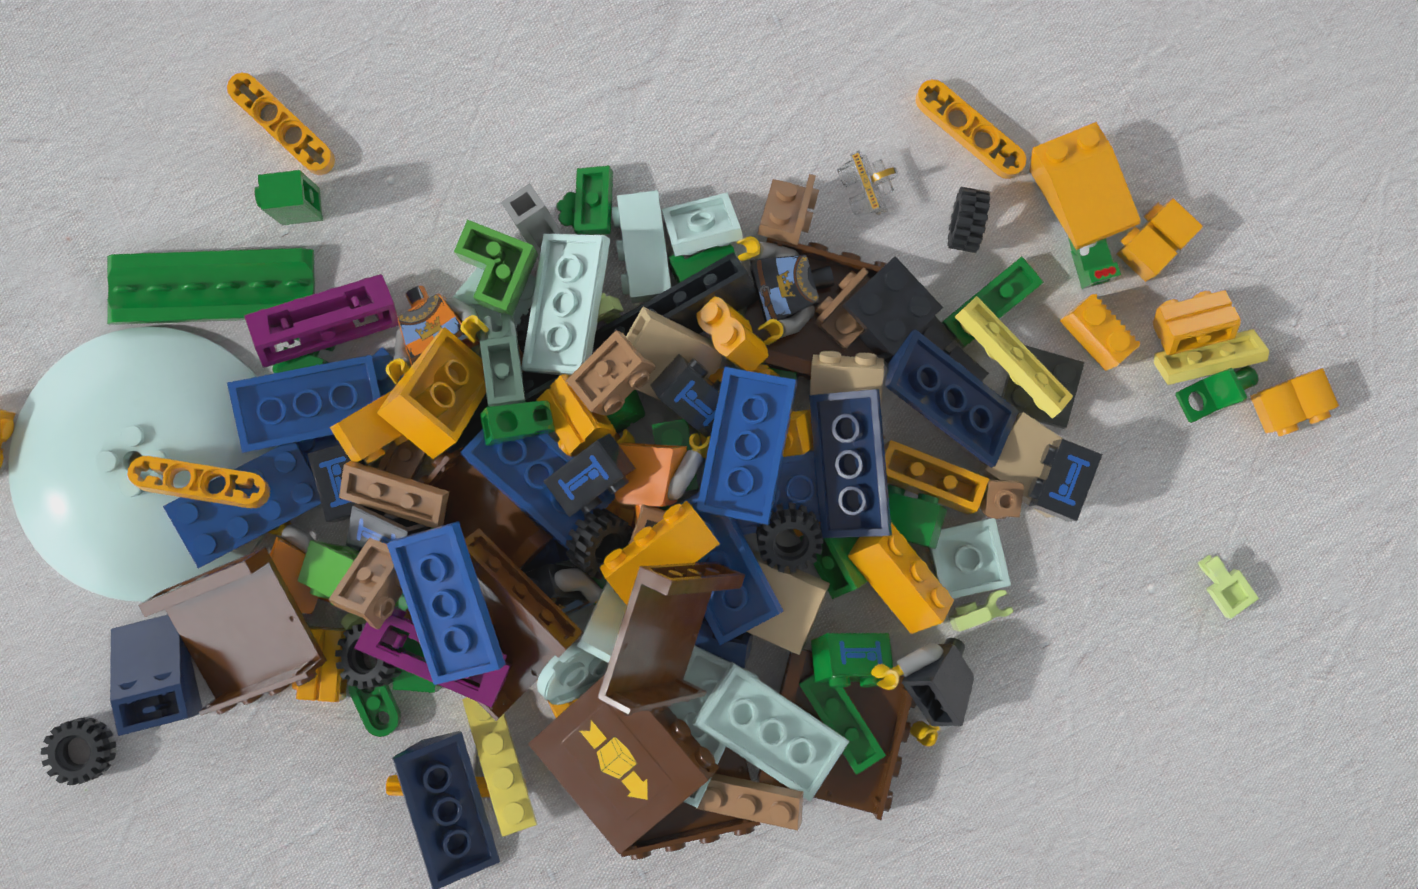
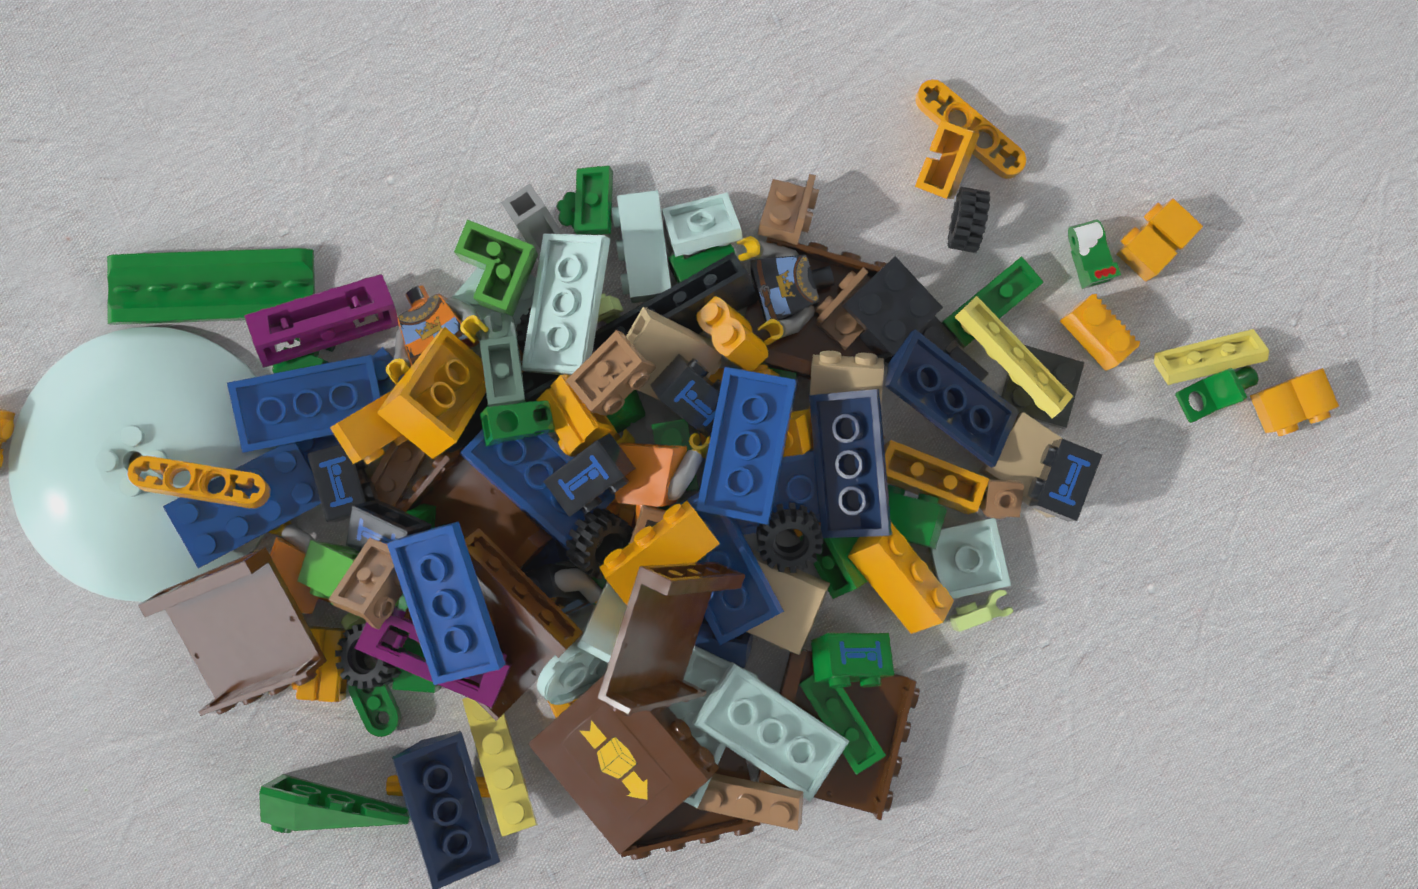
(58, 751): black tyre -> none
(151, 676): dark blue slope -> none
(281, 123): light orange beam -> none
(289, 197): green brick -> none
(304, 805): none -> green wedge
(393, 494): medium nougat plate -> none
(860, 170): clear hips -> none
(936, 682): black torso -> none
(945, 175): none -> light orange piece
(1084, 185): light orange slope -> none
(1196, 322): light orange brick -> none
(1230, 589): yellowish green plate -> none

